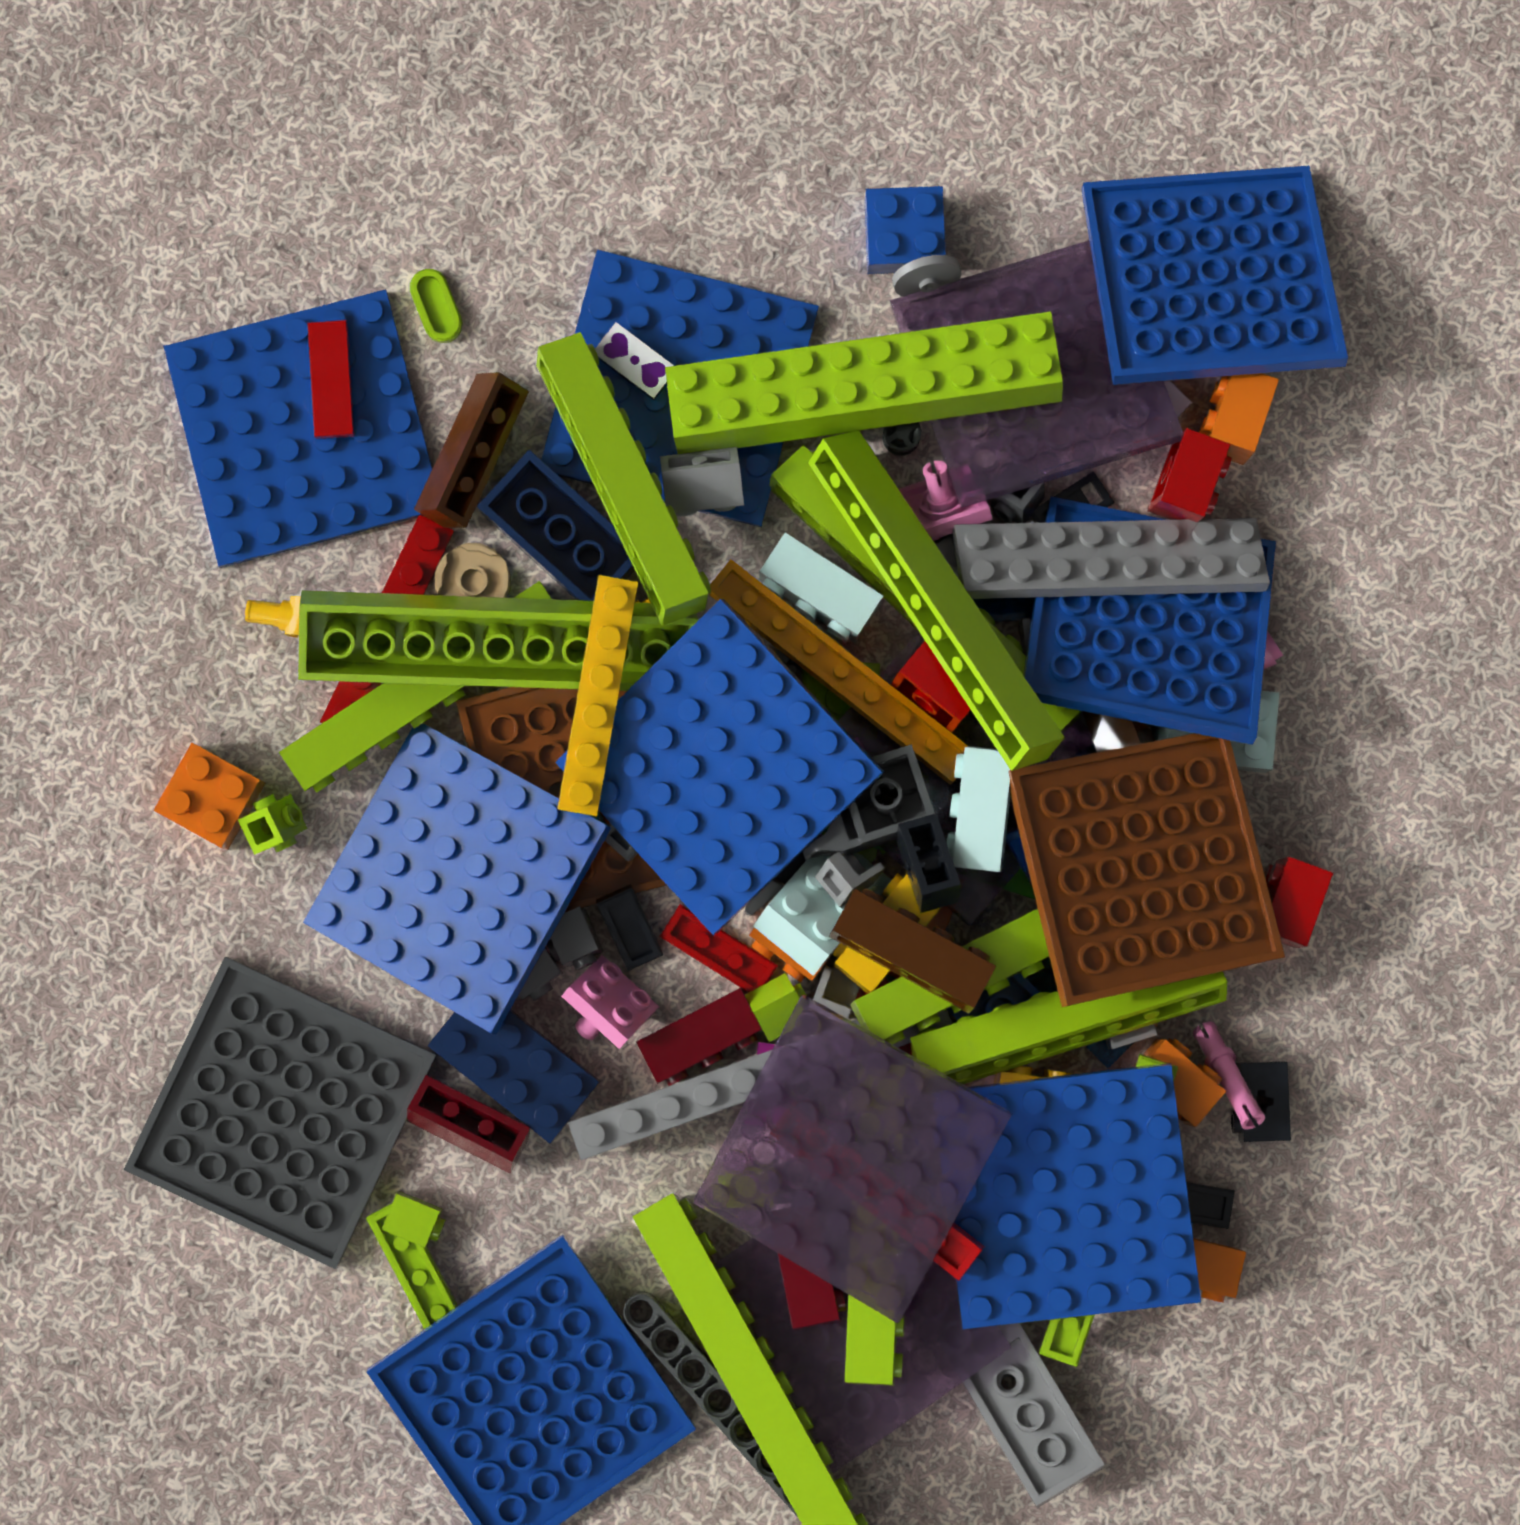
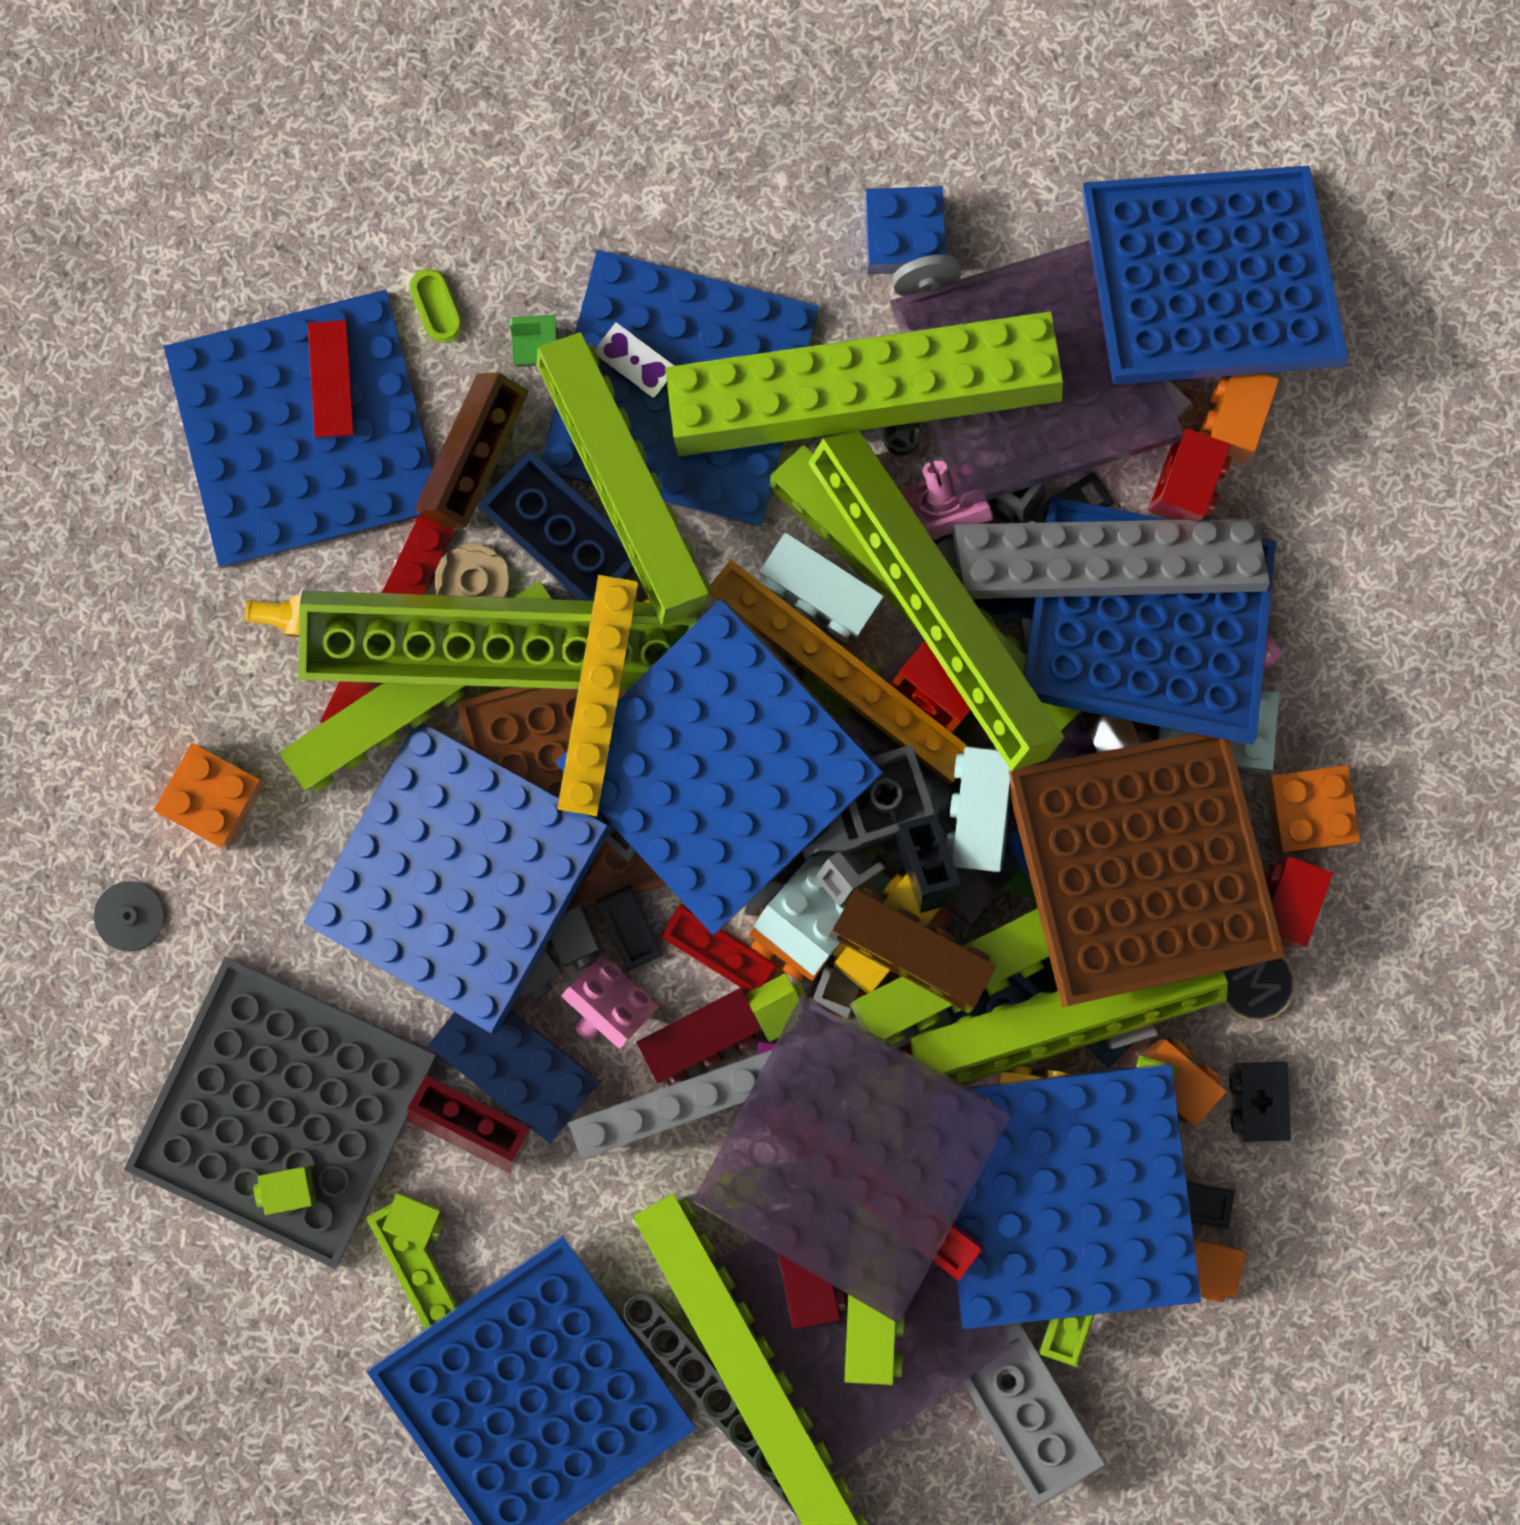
(129, 916): none -> dark grey piece
(273, 824): lime brick -> none
(285, 1190): none -> lime brick
(529, 334): none -> bright green panel
(702, 481): light grey brick -> none
(1222, 1061): bright pink pin -> none
(1260, 989): none -> black tile
(1312, 809): none -> orange brick

